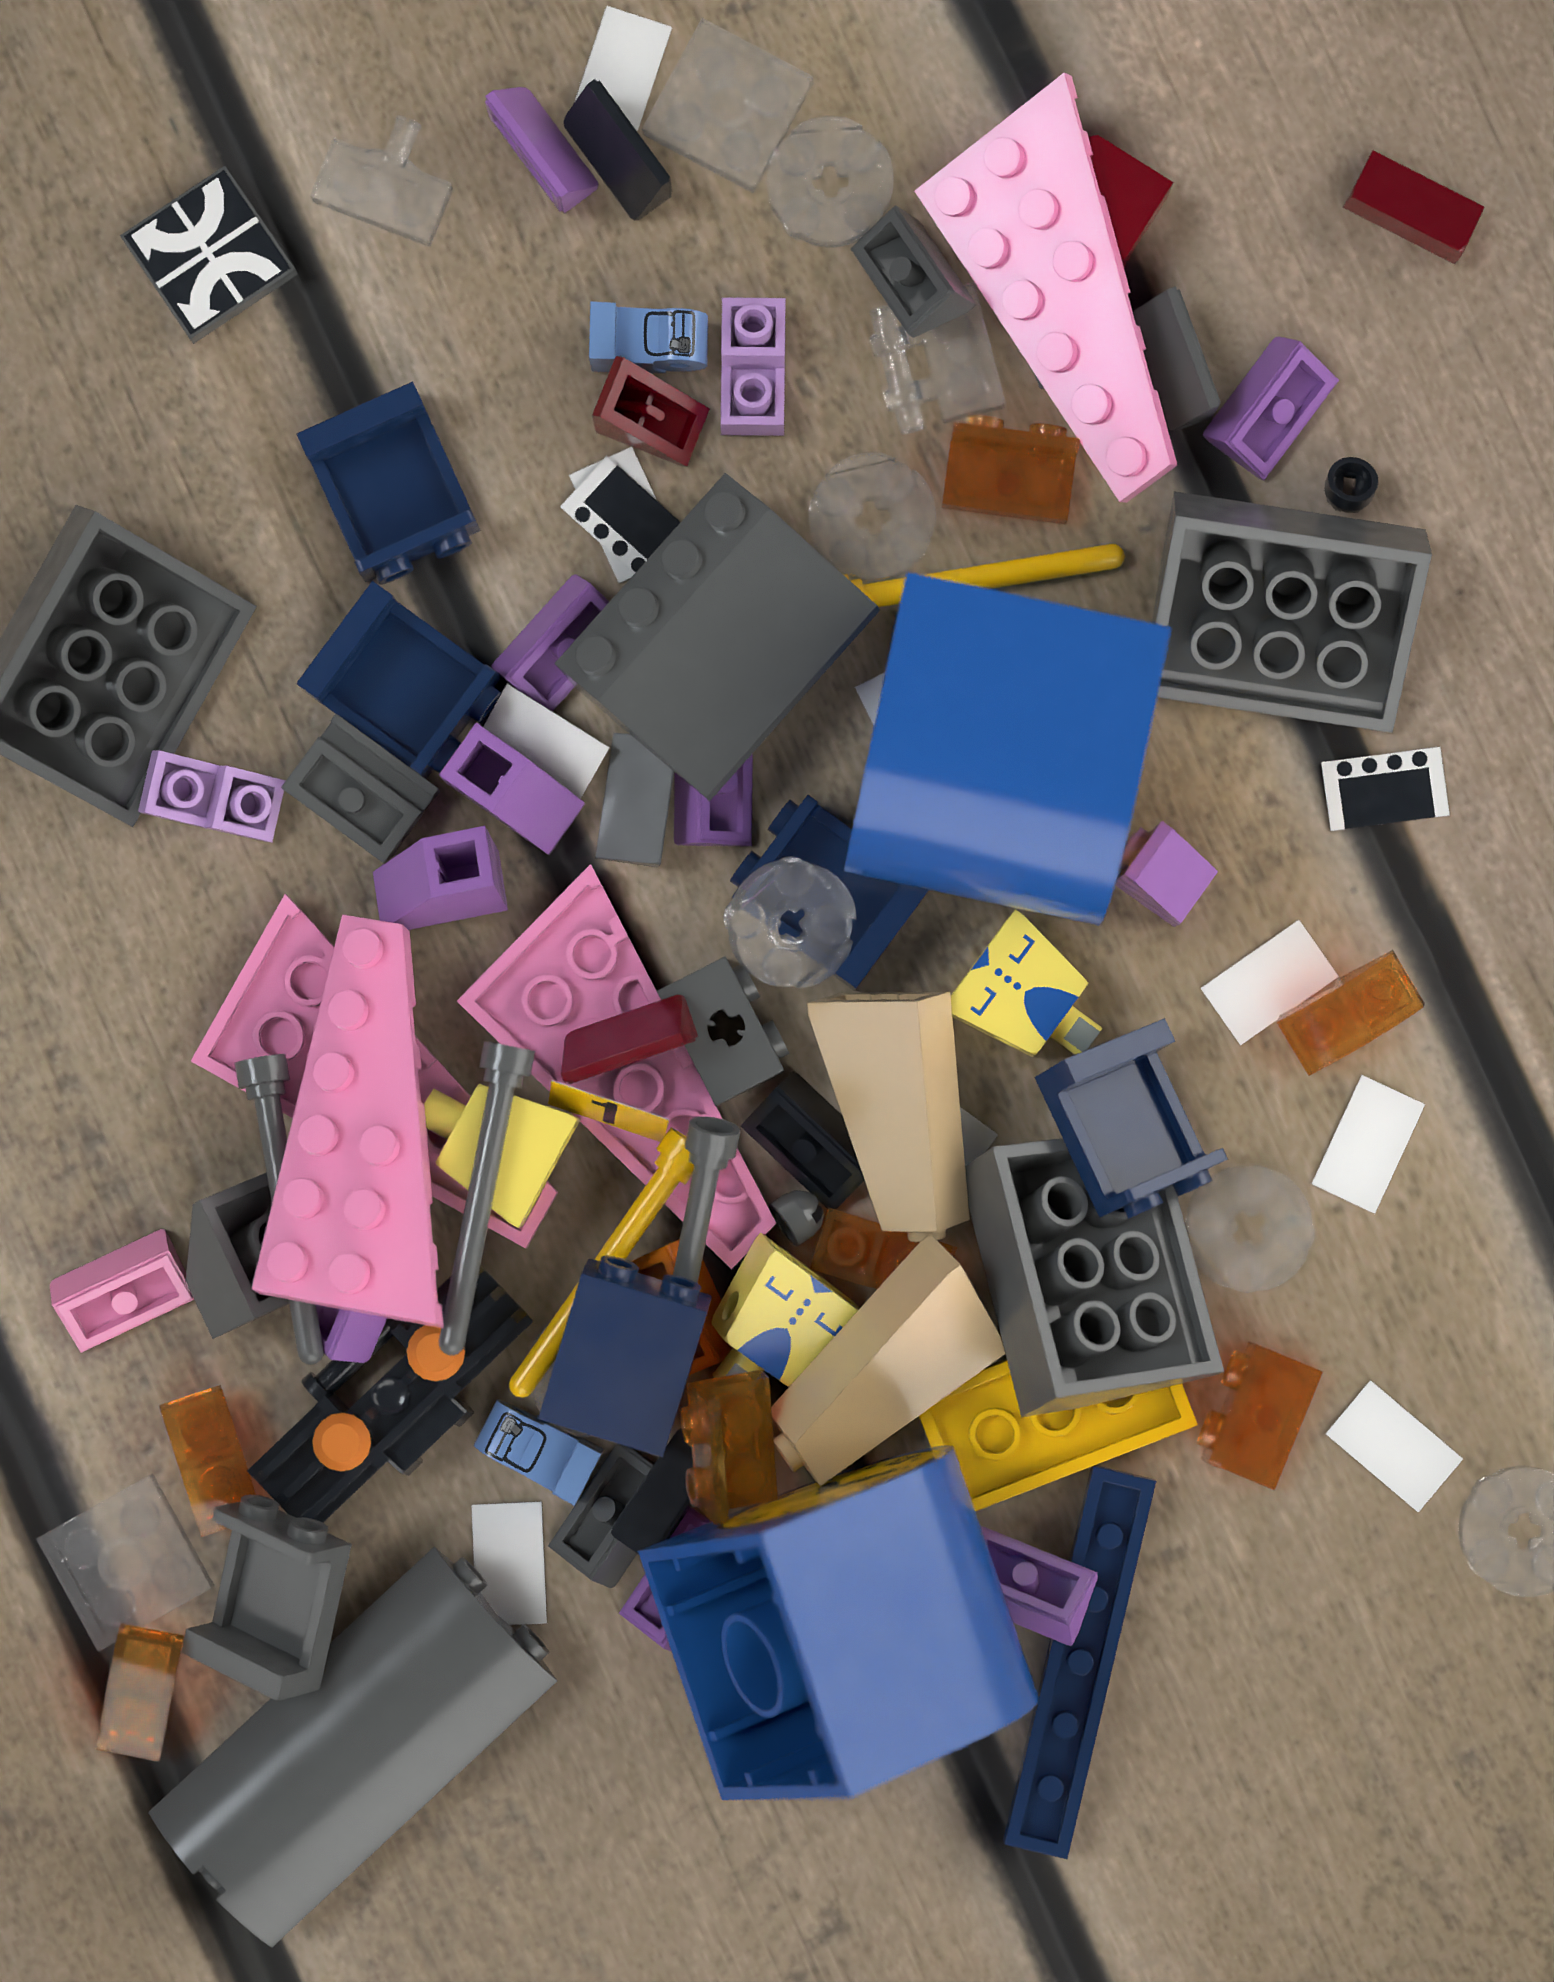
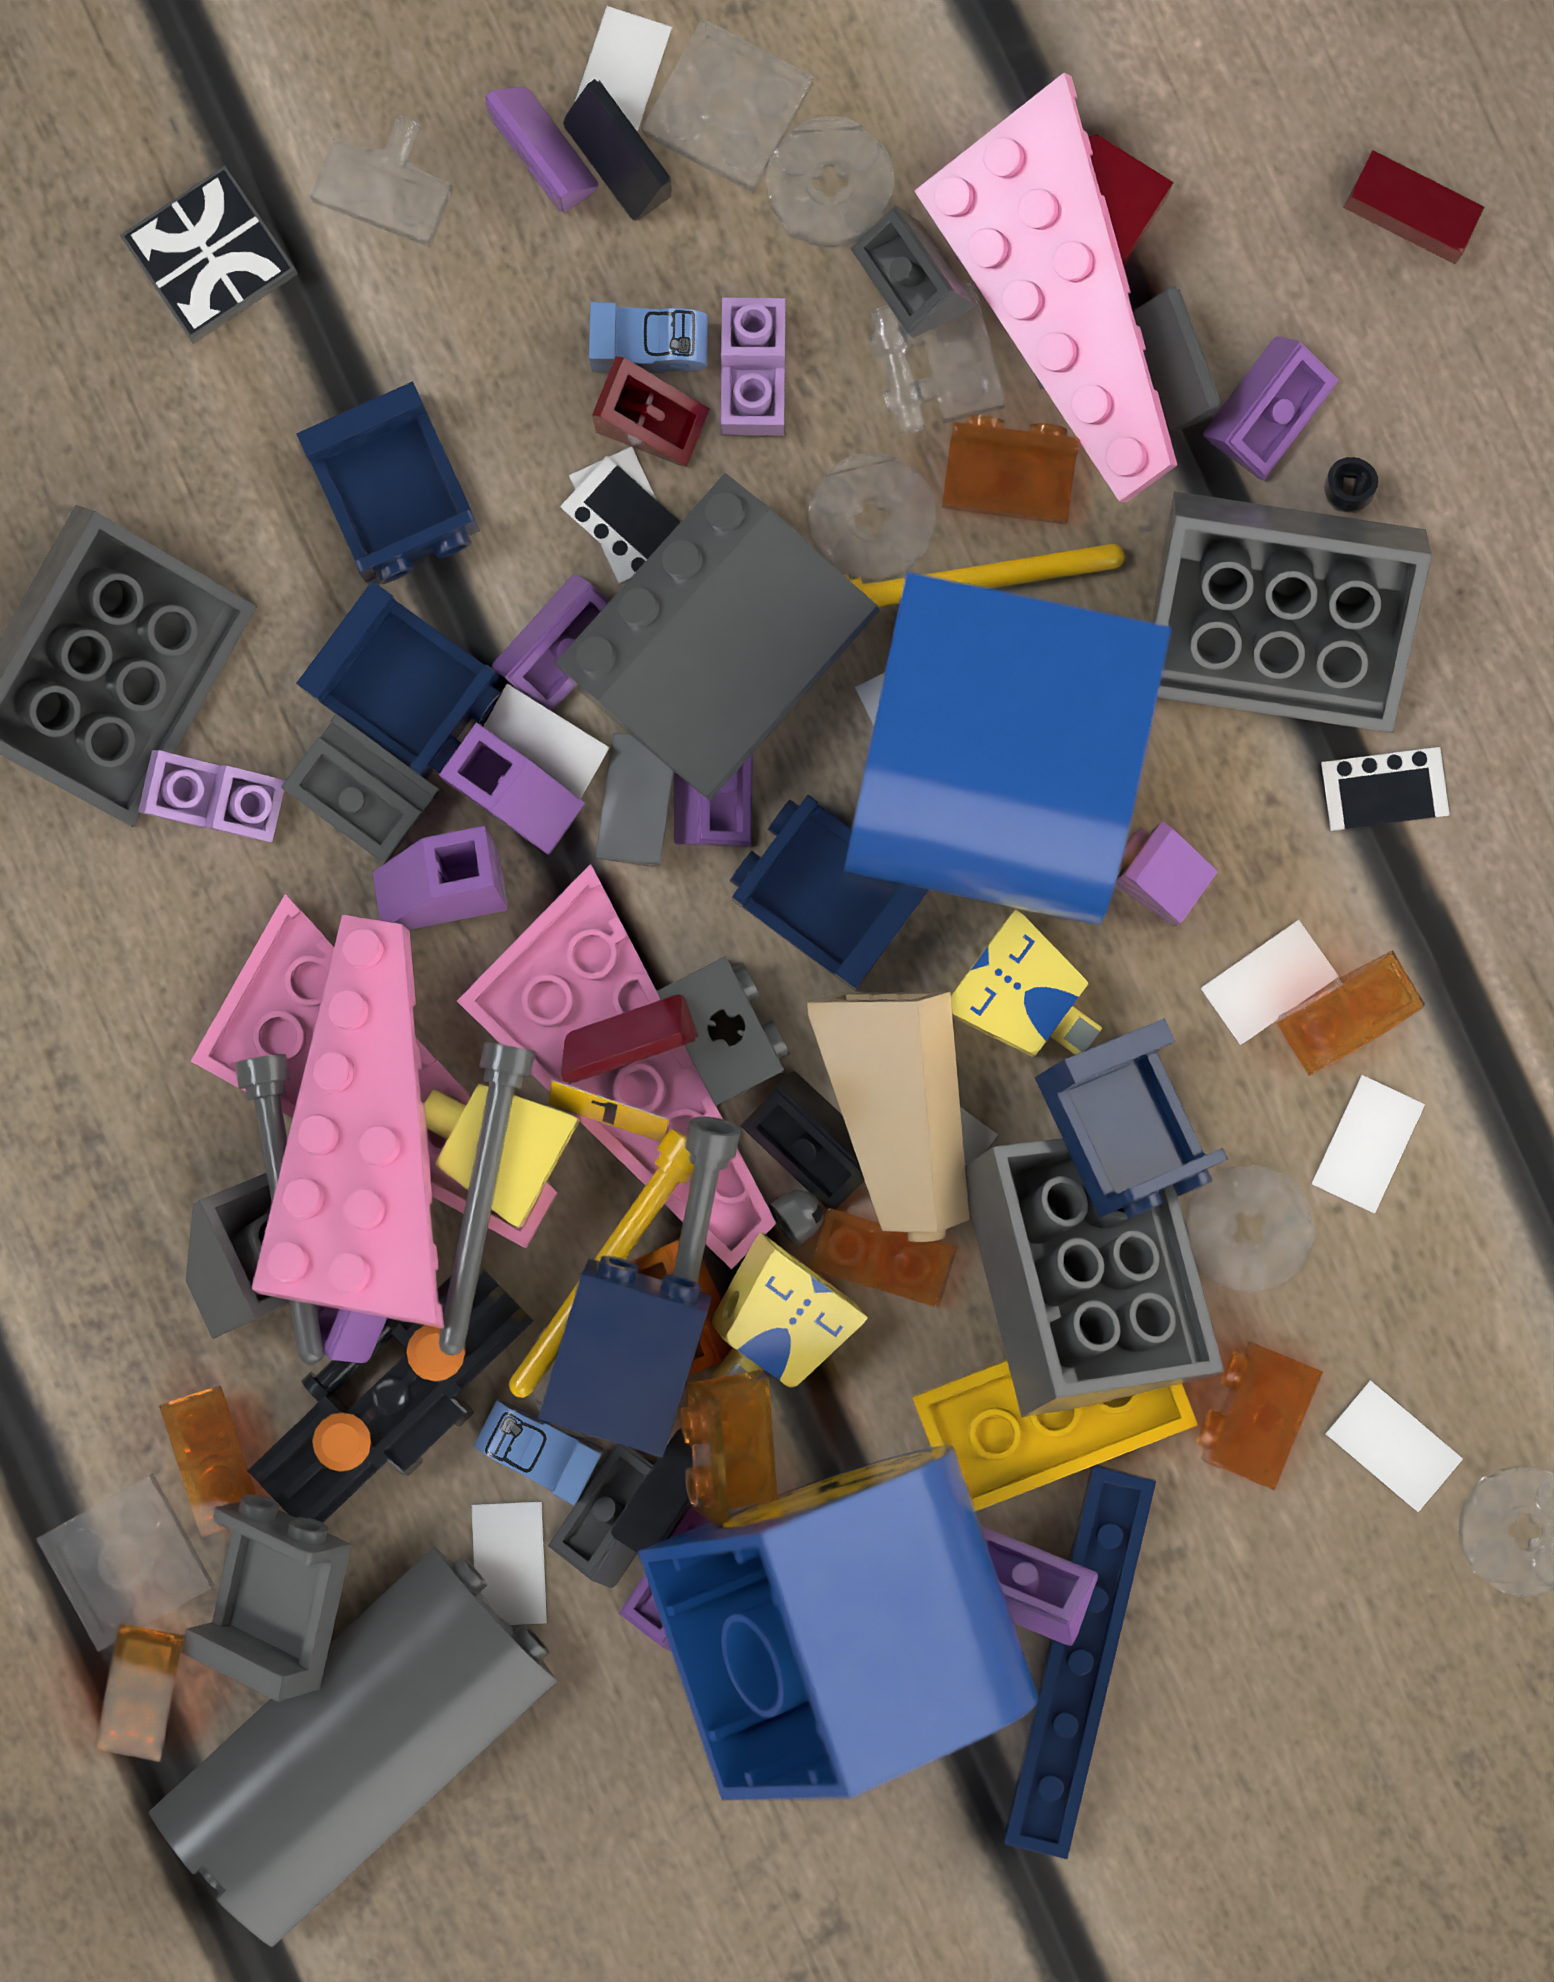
(120, 1290): bright pink slope -> none
(756, 914): clear plate -> none
(887, 1364): tan slope -> none

